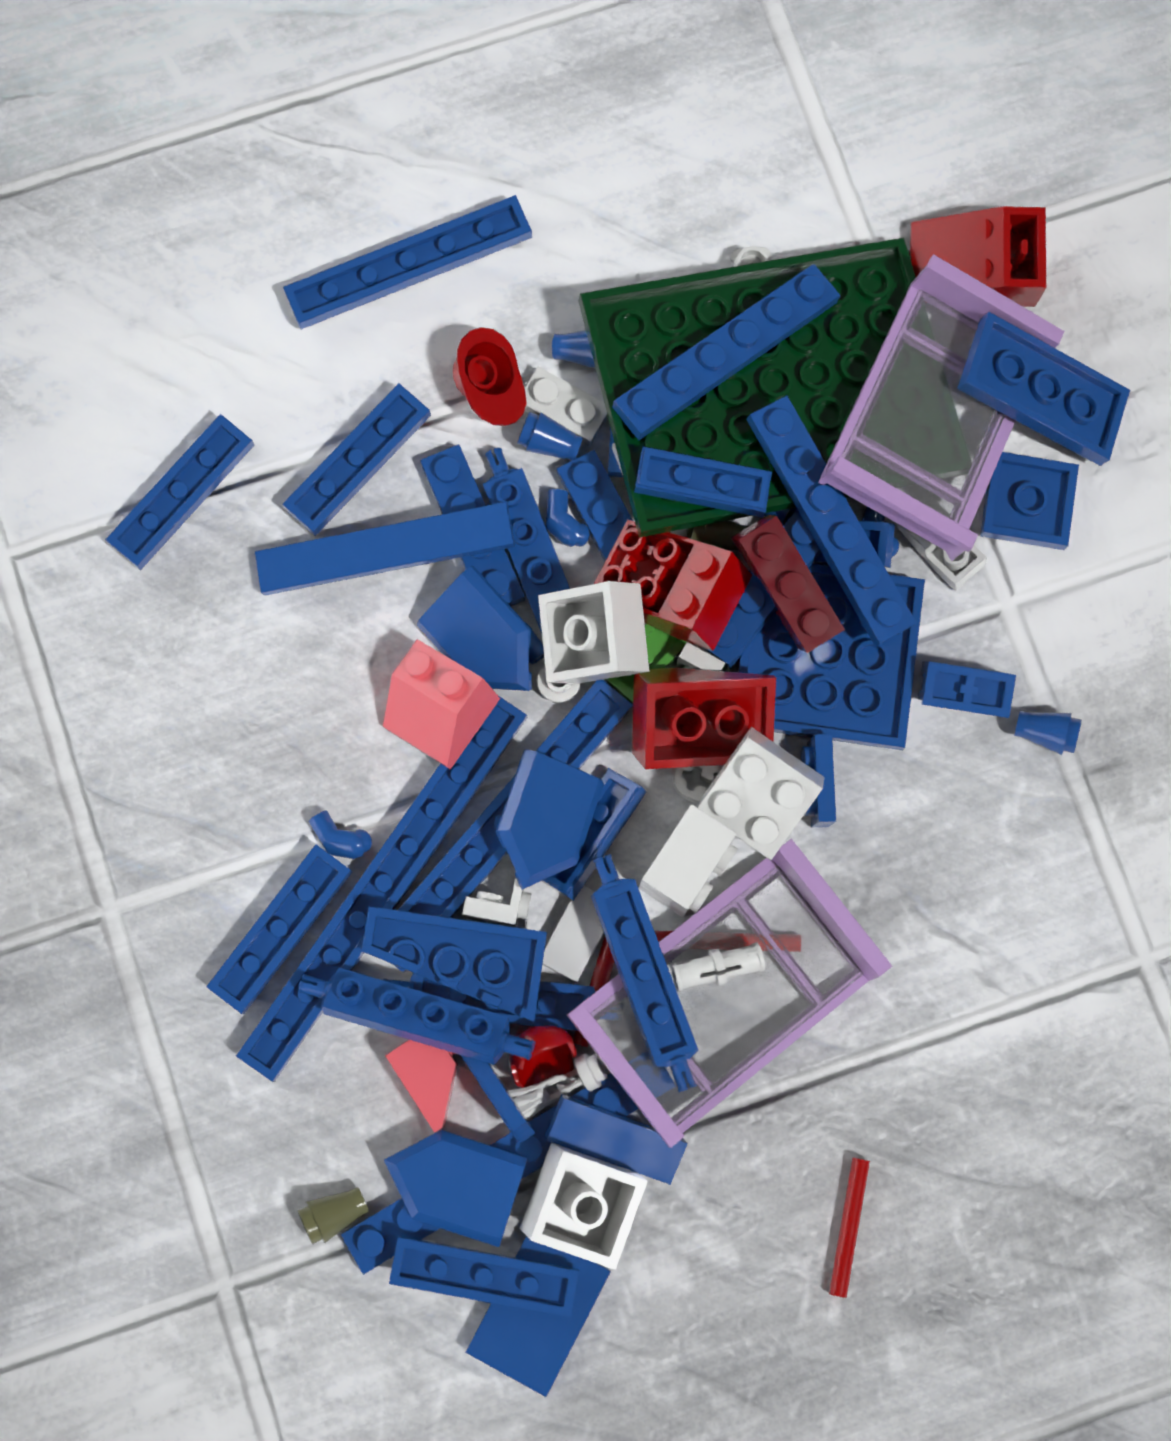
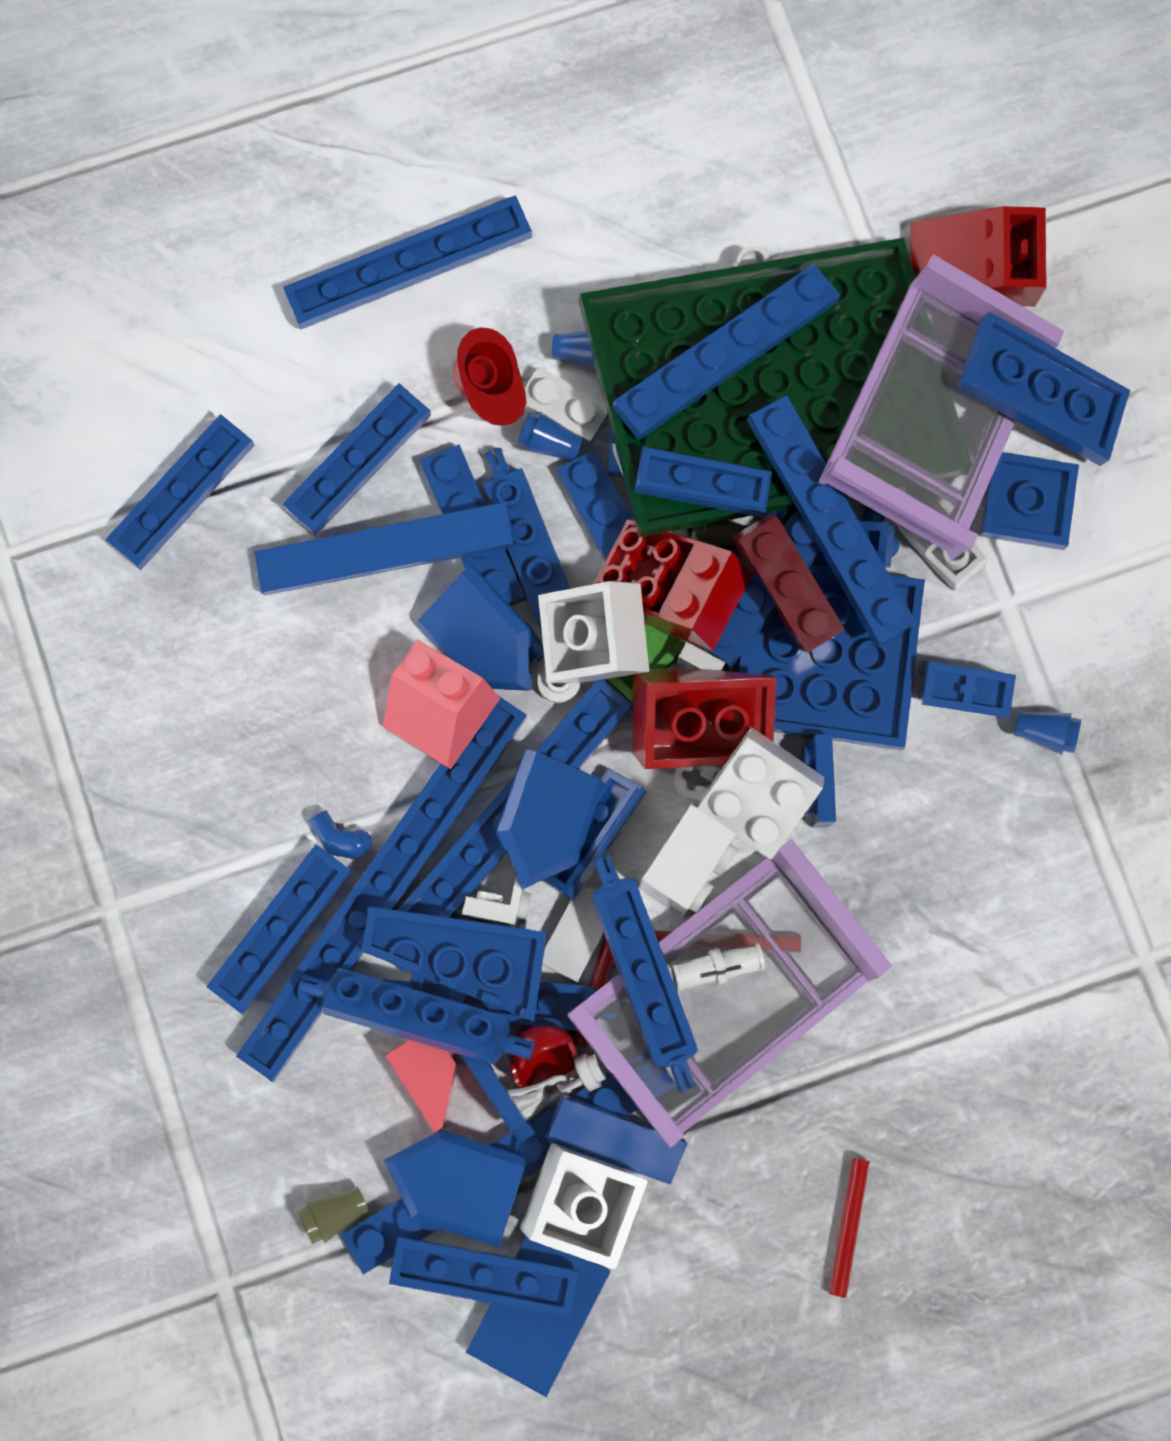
(562, 524): blue arm -> none

